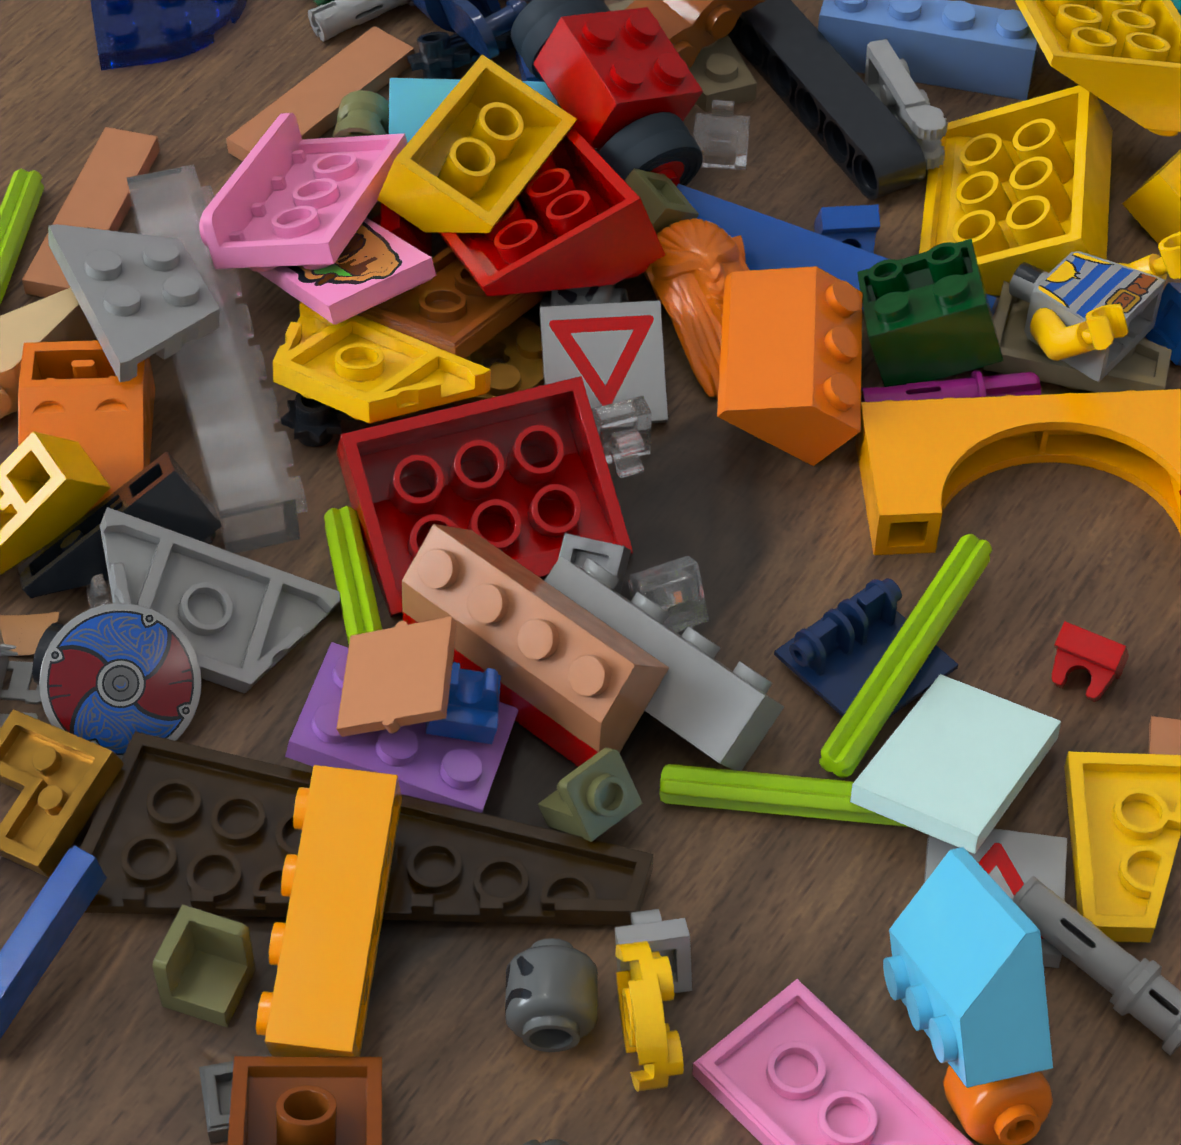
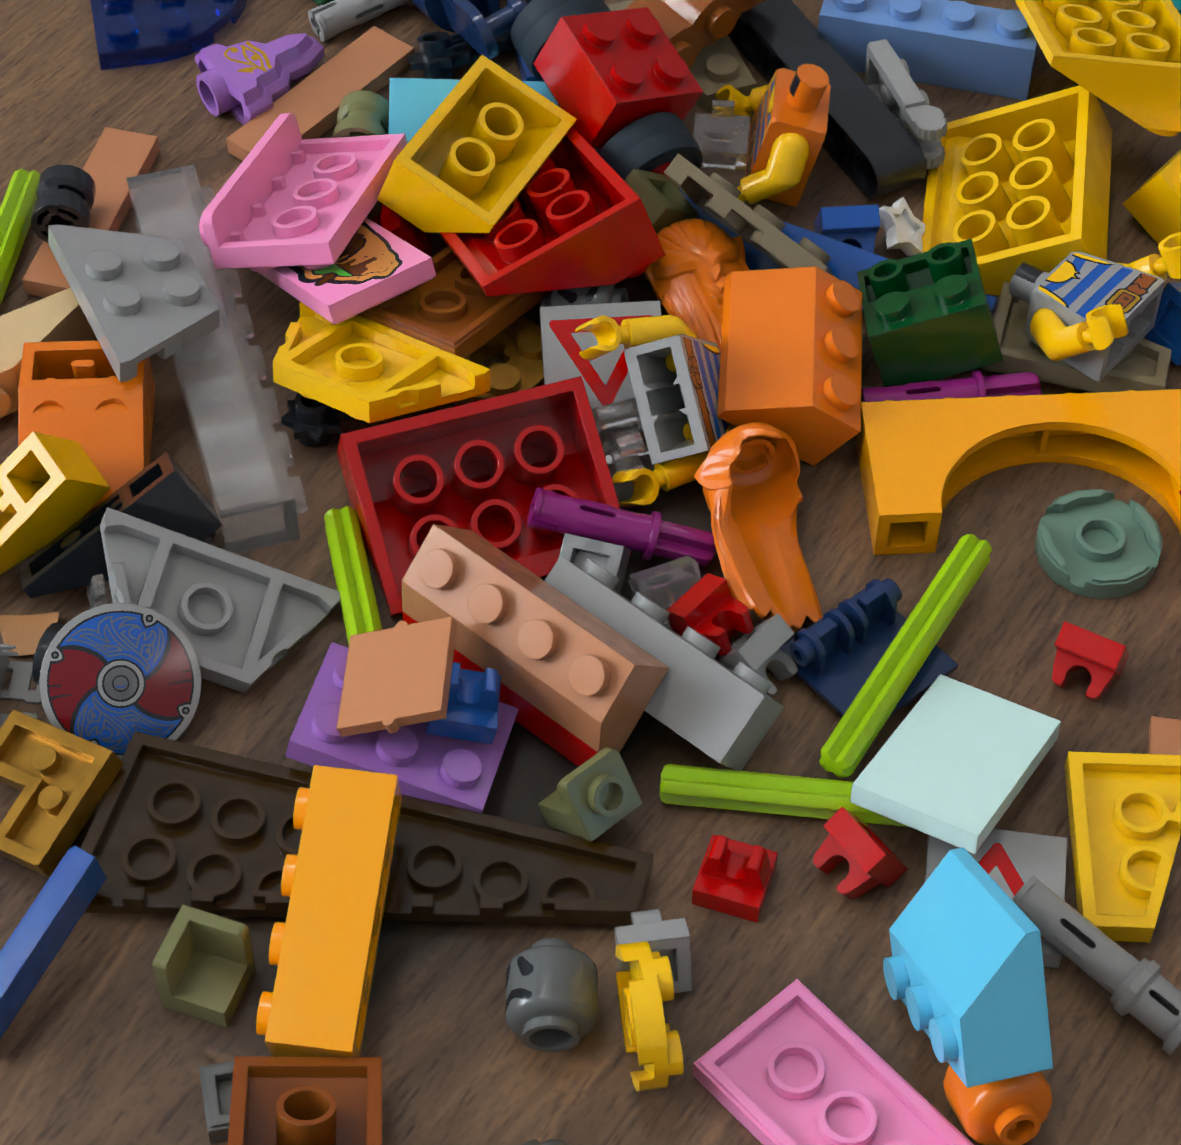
(63, 198): none -> black wheel
(253, 74): none -> medium lavender rock
(620, 527): none -> magenta axle
(675, 396): none -> torso
(711, 612): none -> red tile
(734, 878): none -> red tile
(753, 511): none -> orange hair
(756, 226): none -> dark tan wing
(761, 651): none -> light grey tile
(783, 132): none -> torso
(867, 855): none -> red tile
(902, 228): none -> white piece
(1098, 544): none -> sand green tile

